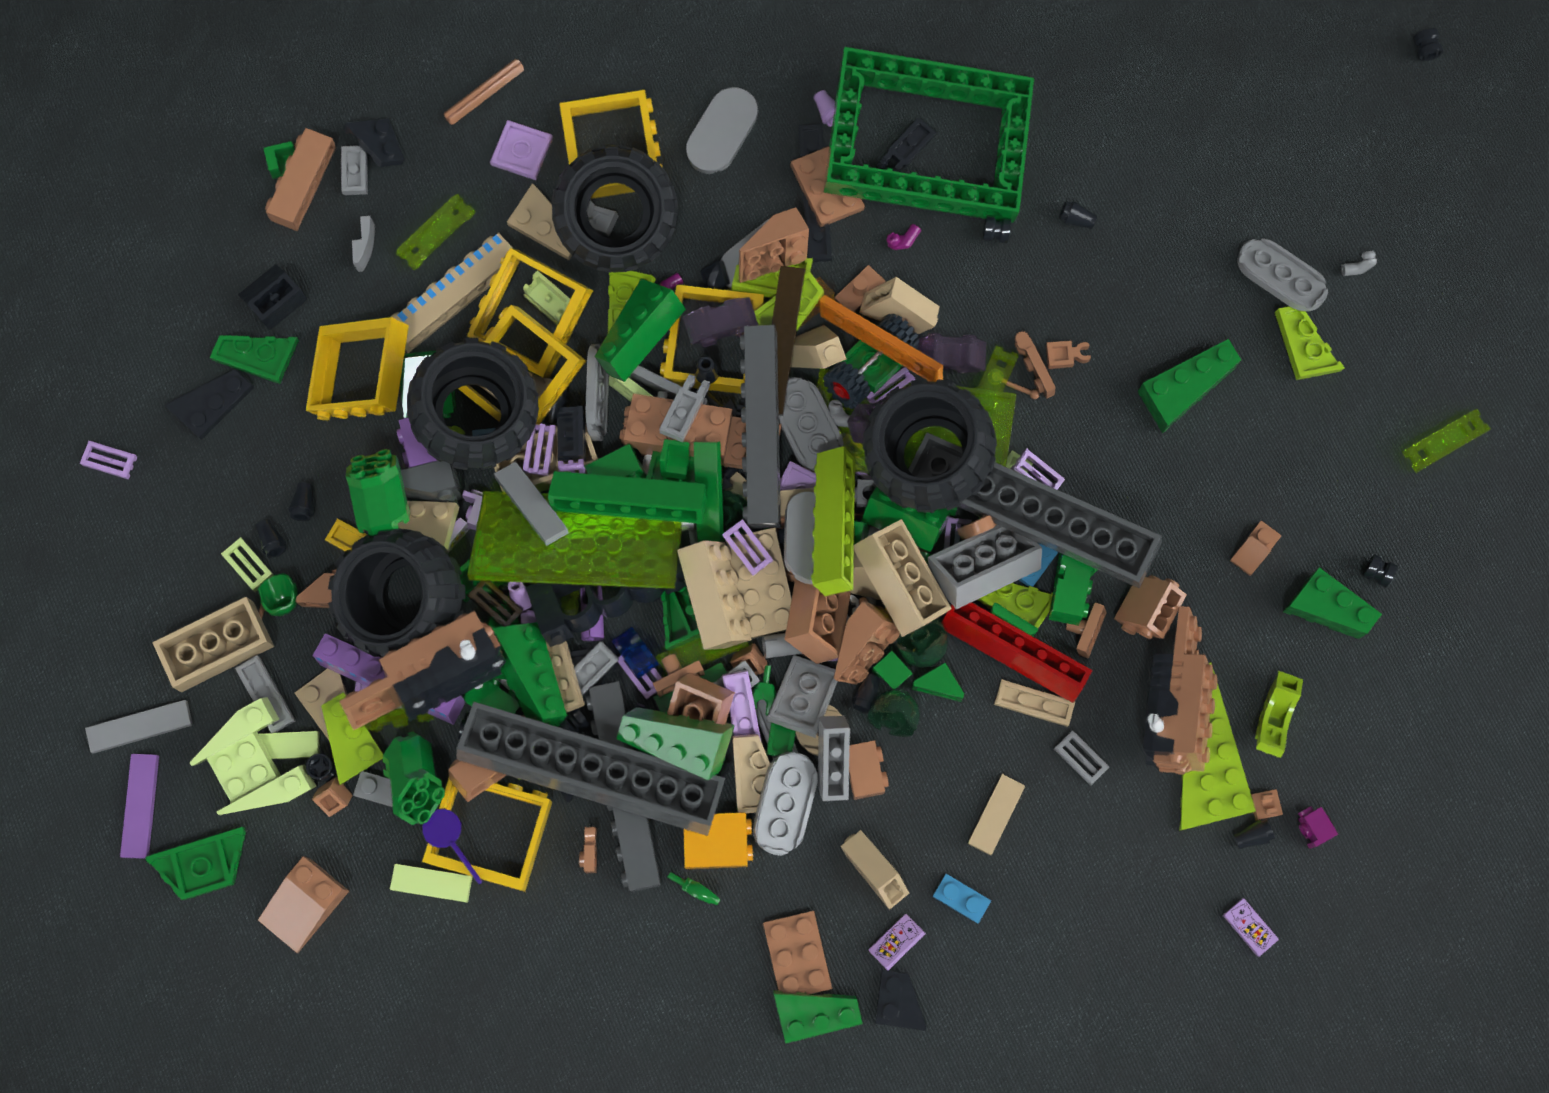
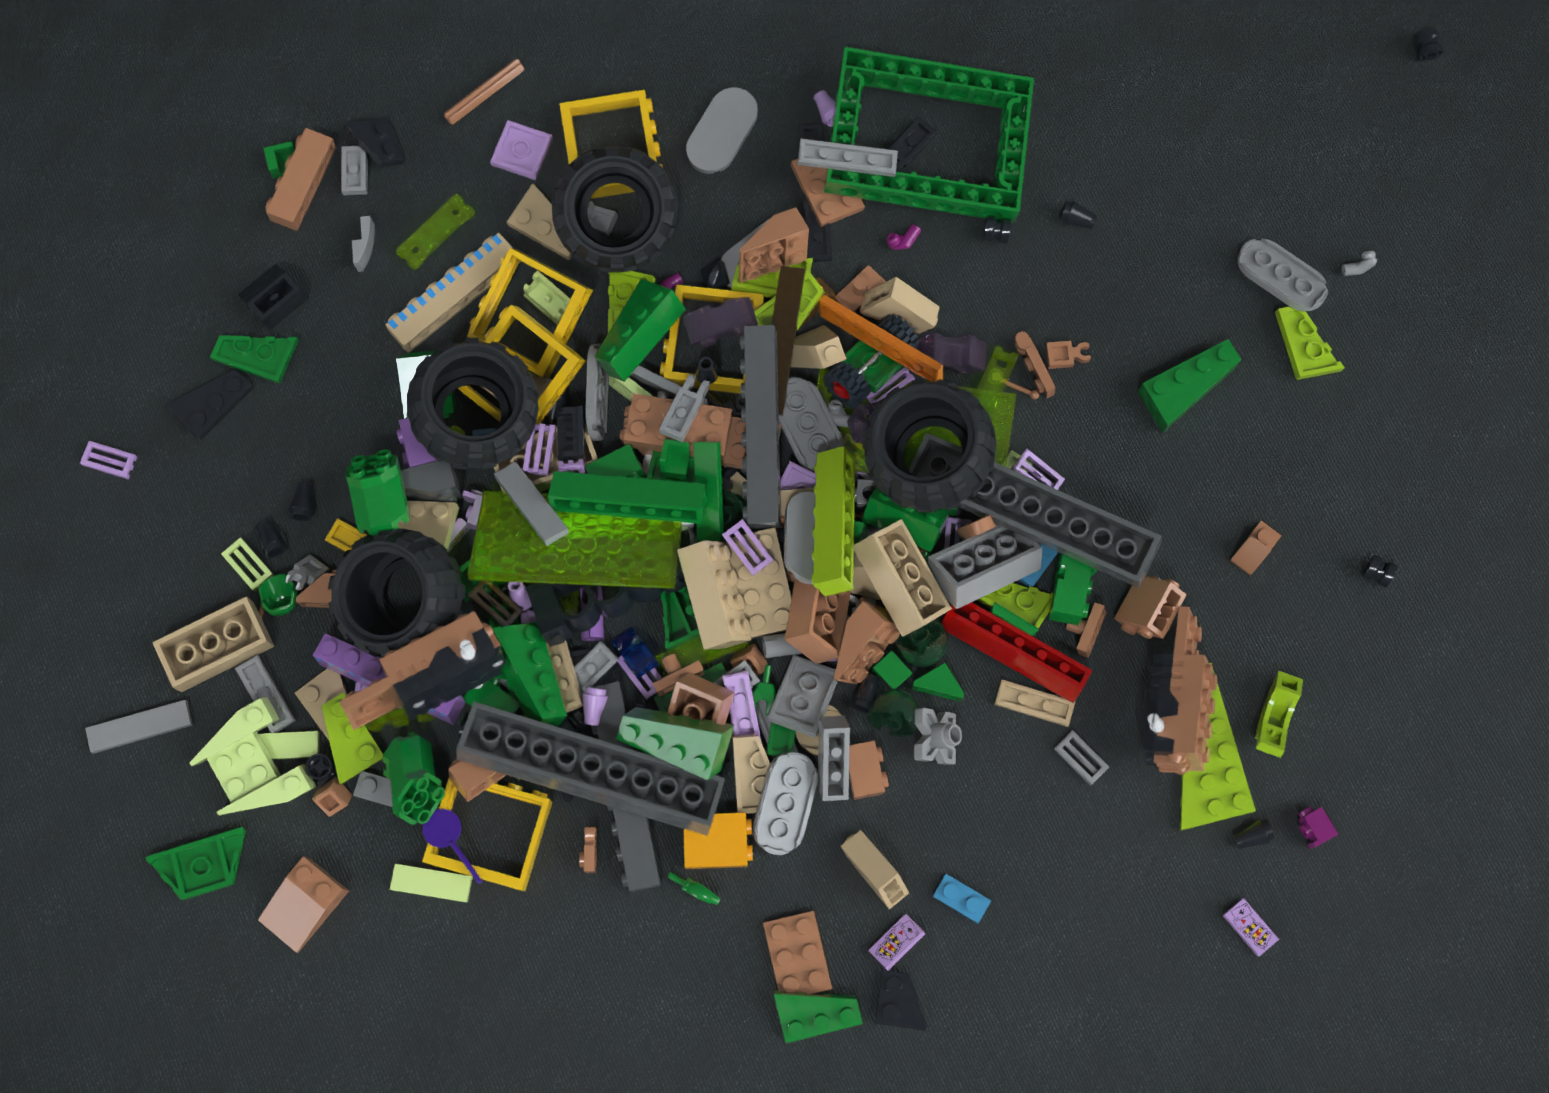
(139, 806): medium lavender tile -> none
(307, 571): none -> light grey plate
(326, 362): yellow window -> none
(593, 703): none -> lavender cone
(847, 157): none -> light grey tile
(938, 736): none -> light grey plant
(996, 814): tan tile -> none
(1266, 804): nougat tile -> none
(1333, 605): green wedge -> none
(1446, 440): clear neon green plate -> none

